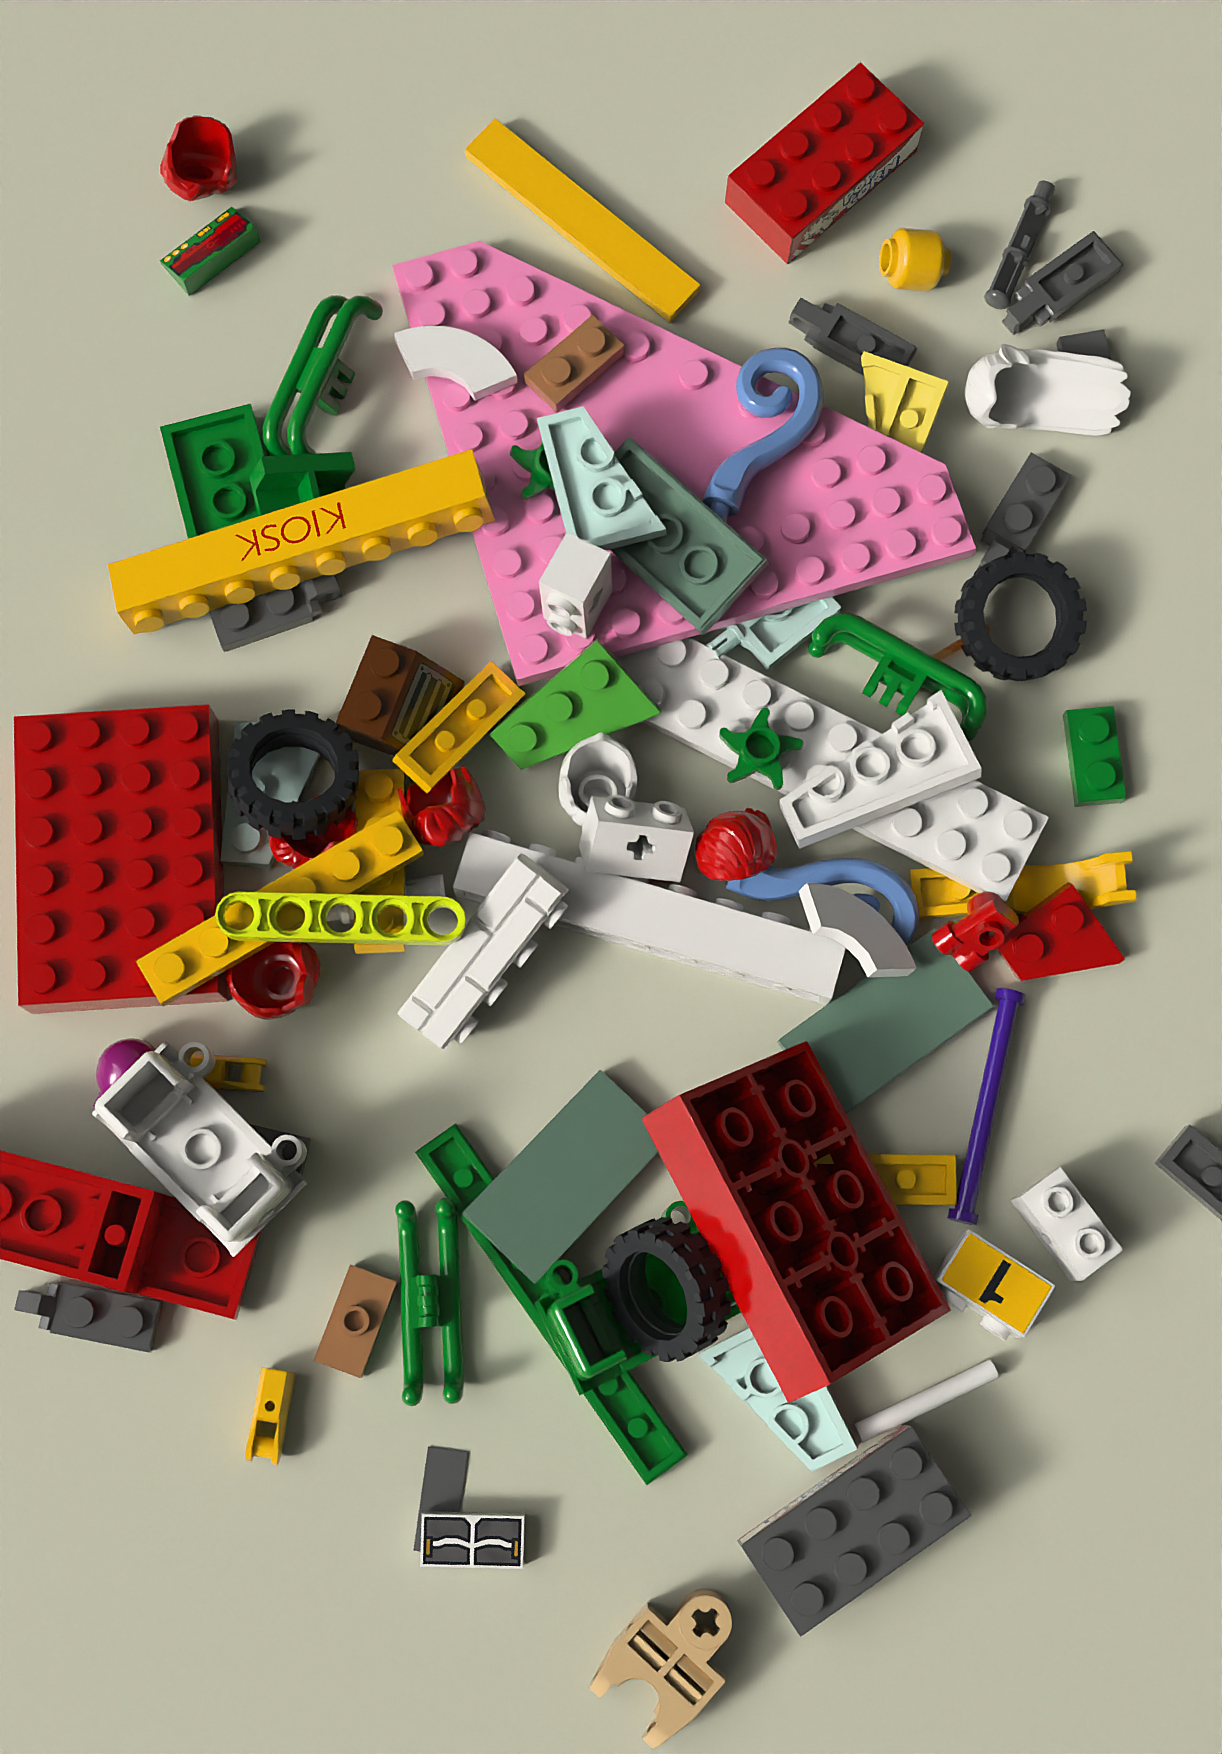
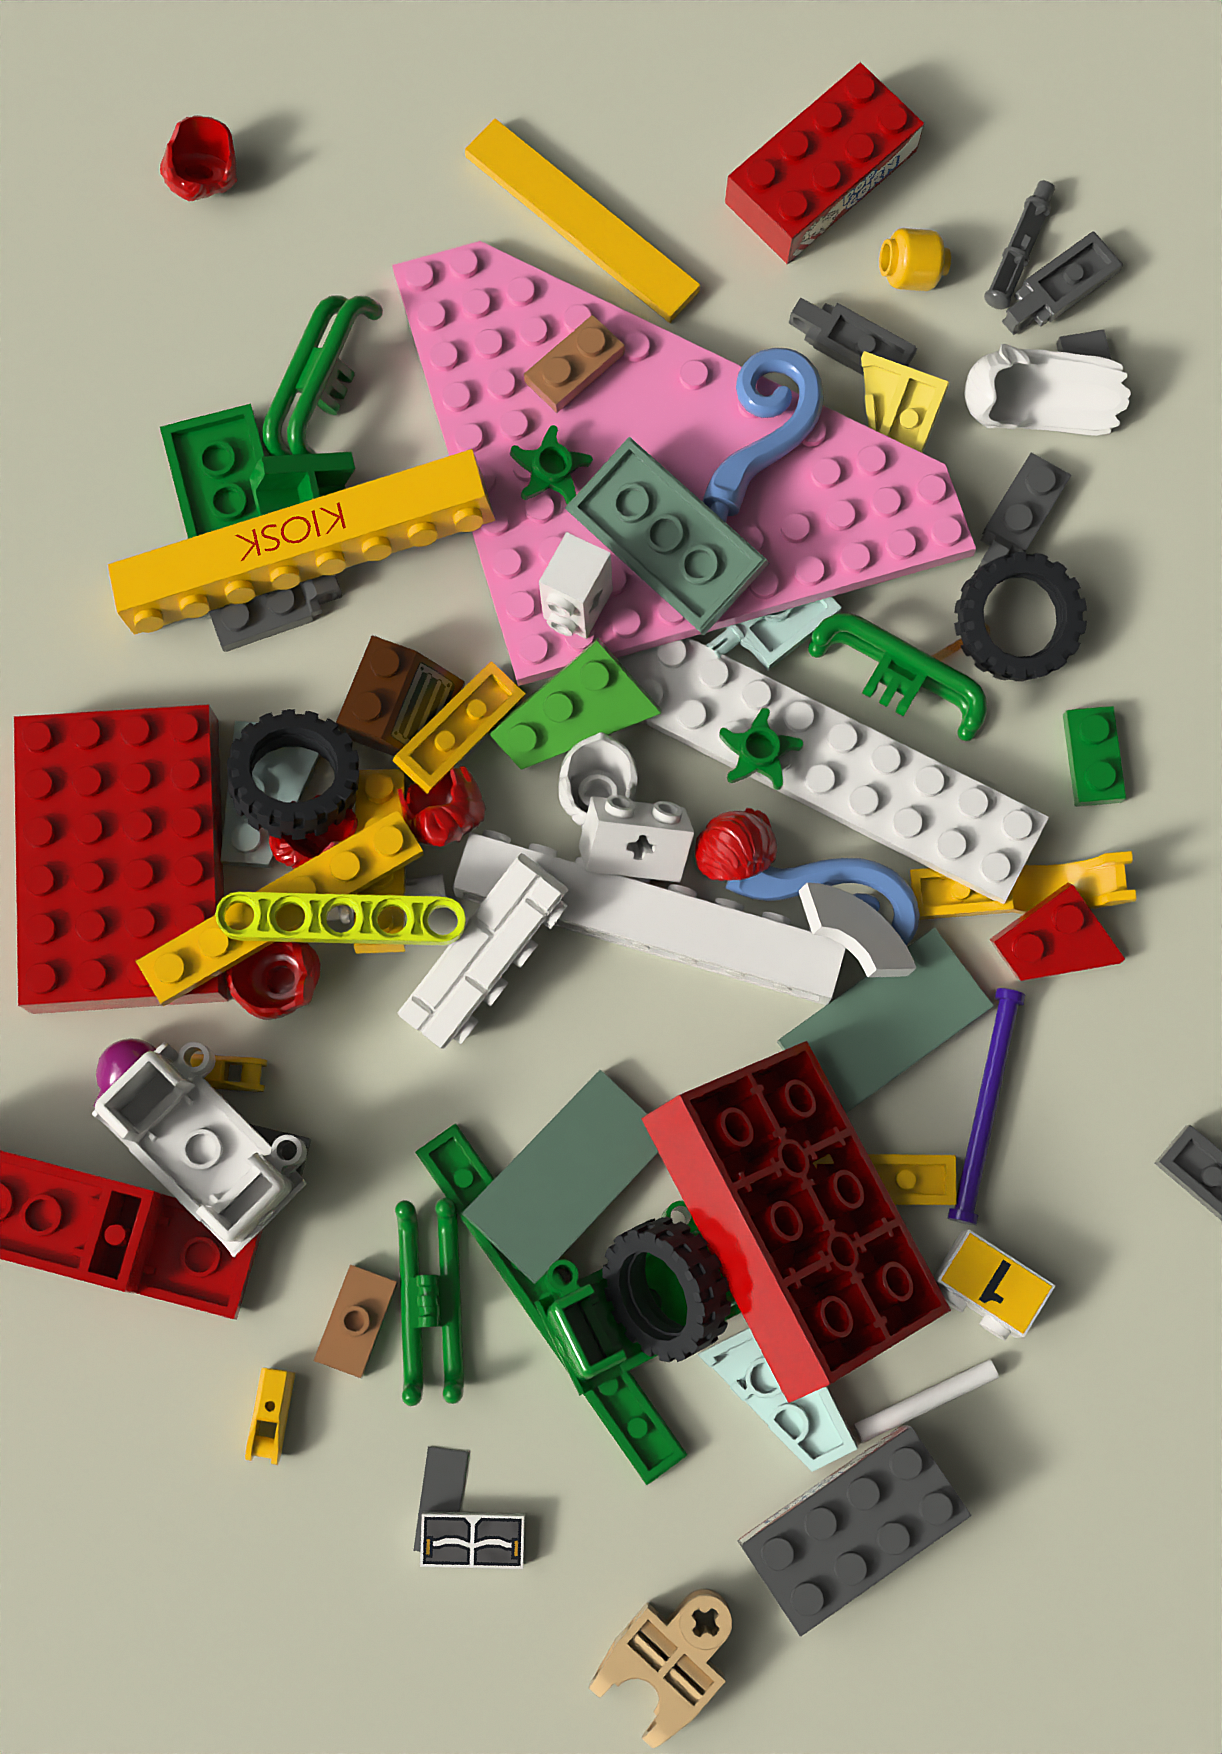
(94, 1315): dark grey hinge -> none
(211, 250): slope -> none
(455, 356): white tile -> none
(591, 484): light aqua wing -> none
(899, 768): white wing -> none
(978, 932): red plate -> none
(1066, 1225): white brick -> none

